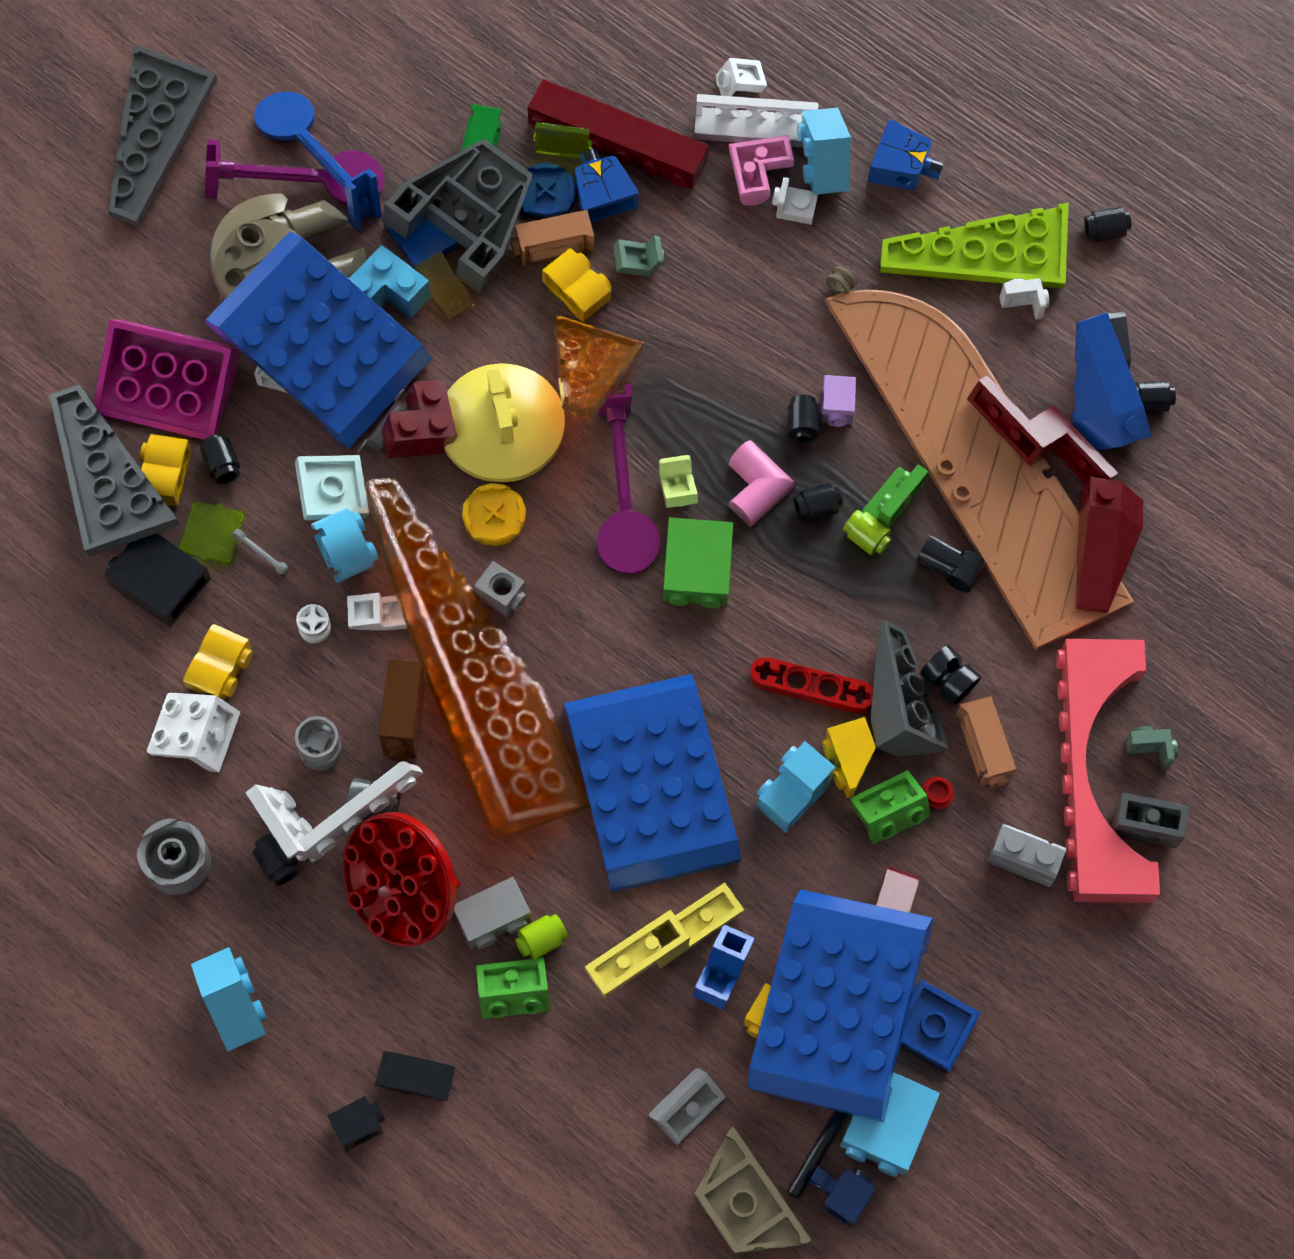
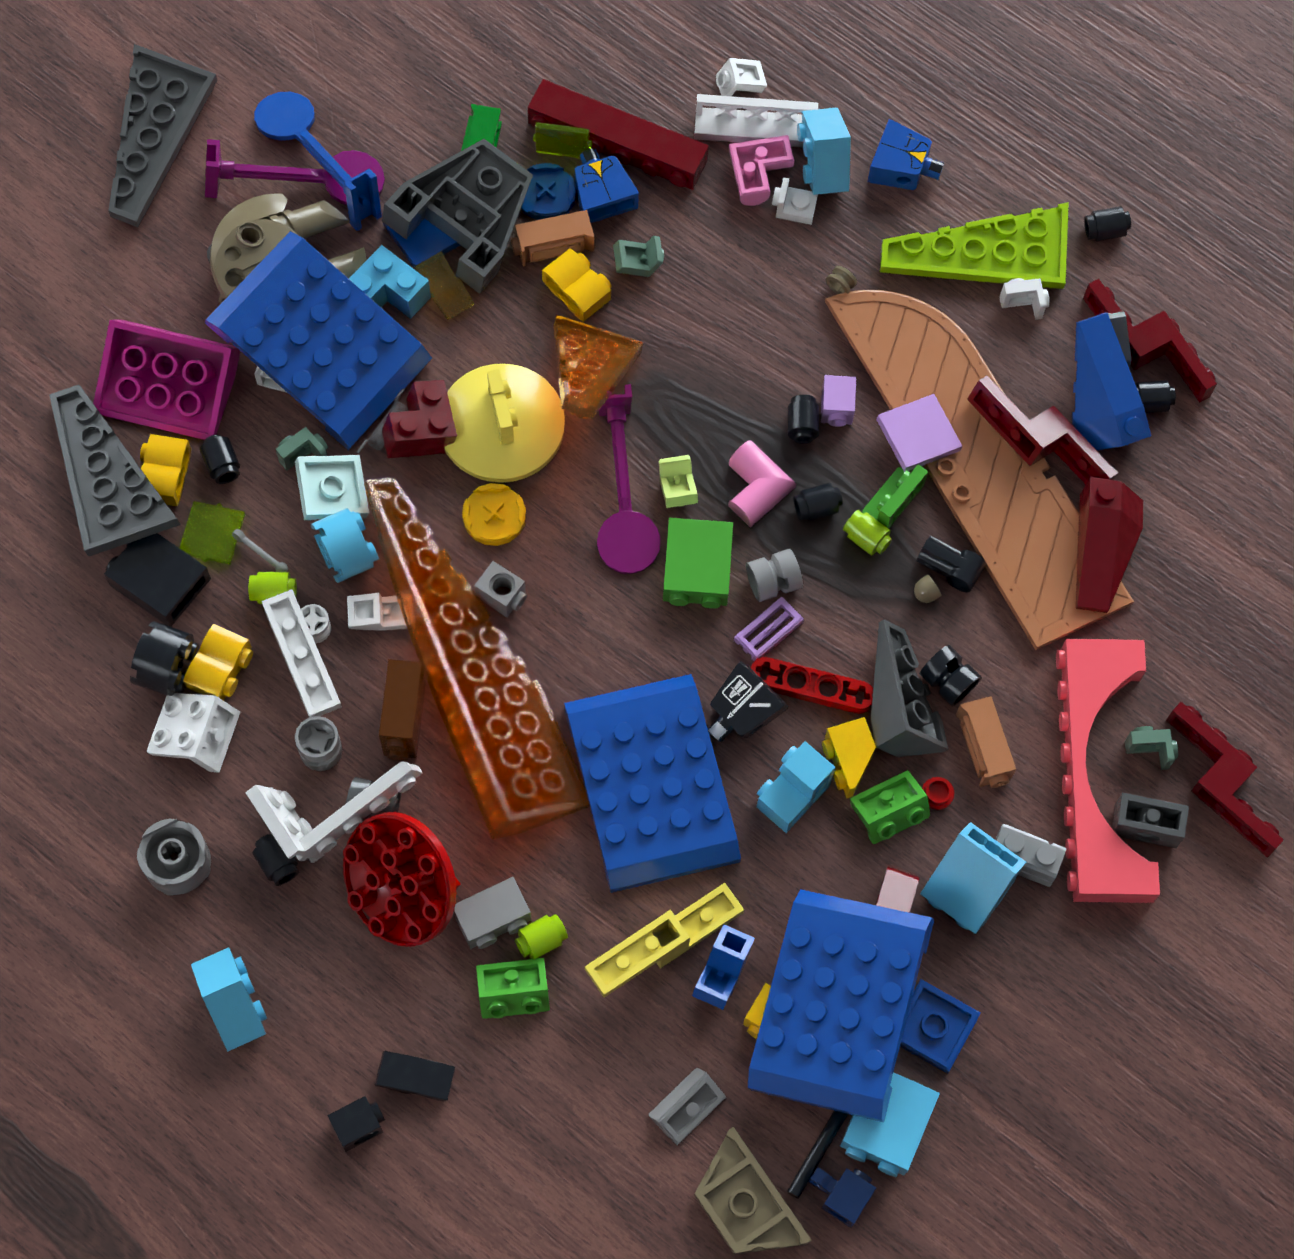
(163, 659): none -> black brick
(270, 584): none -> lime brick
(300, 445): none -> sand green bracket
(301, 654): none -> white fence
(744, 704): none -> black torso
(749, 647): none -> lavender tile
(773, 575): none -> light grey wheel
(919, 432): none -> lavender tile
(926, 590): none -> dark tan hinge
(972, 878): none -> medium azure brick
(1155, 338): none -> dark red bracket
(1224, 778): none -> dark red bracket

